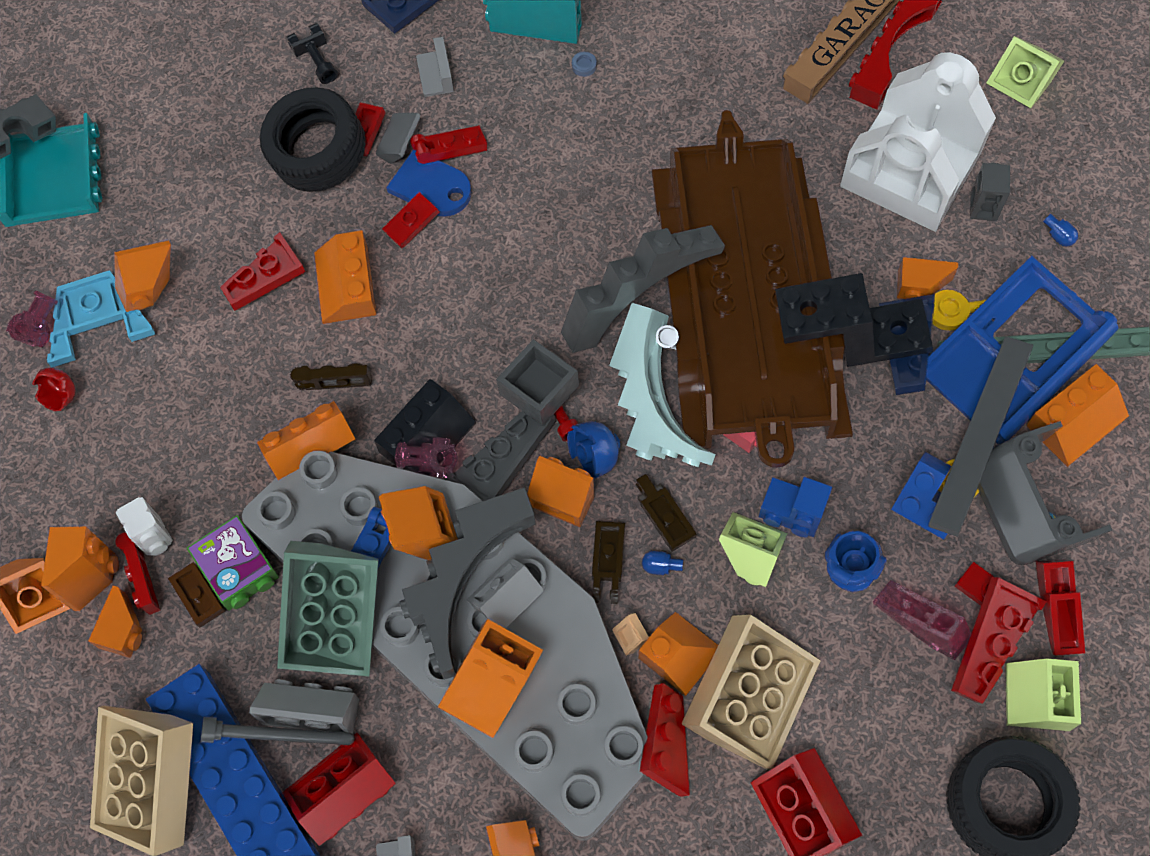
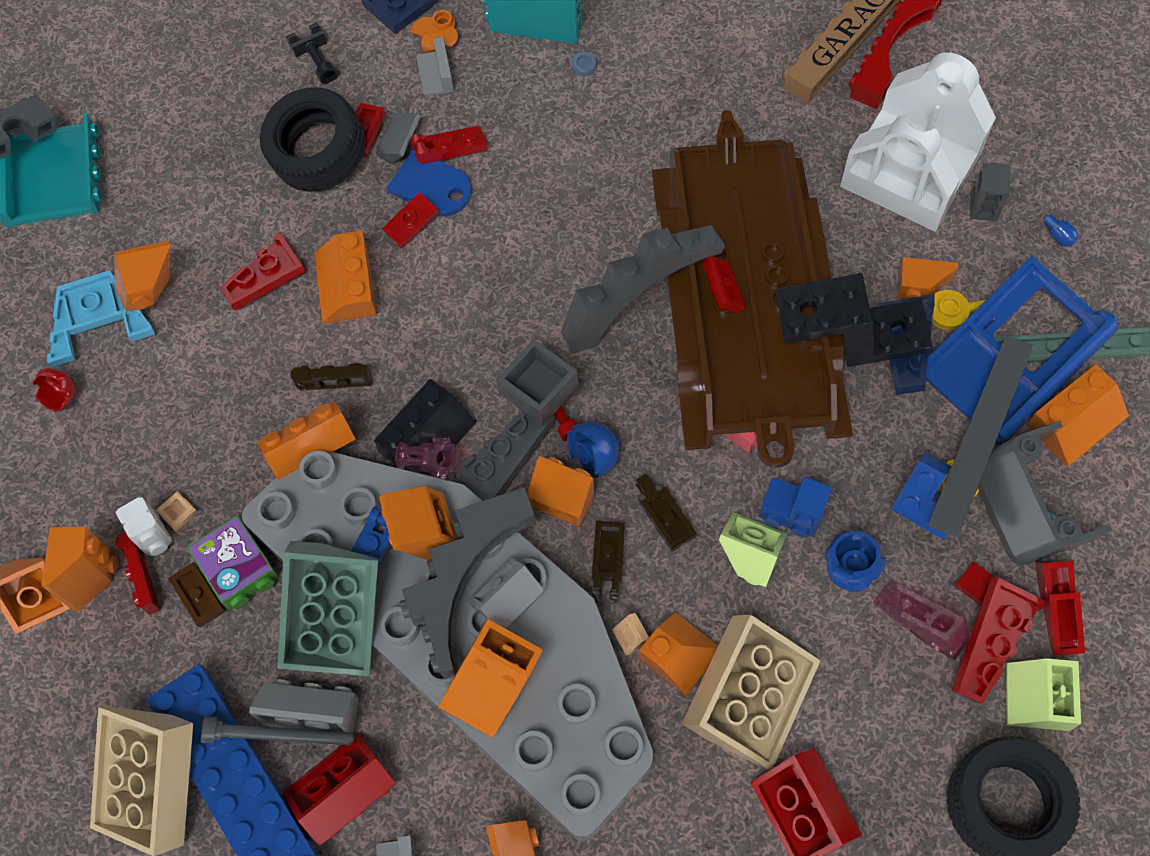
(31, 325): clear pink connector -> none
(117, 625): orange slope -> none
(176, 511): none -> light nougat tile
(432, 28): none -> orange plate
(643, 395): light aqua arch -> none
(660, 563): blue cylinder -> none
(665, 748): red wing -> none
(667, 337): bar -> none
(723, 284): none -> red plate
(1024, 71): yellowish green slope -> none

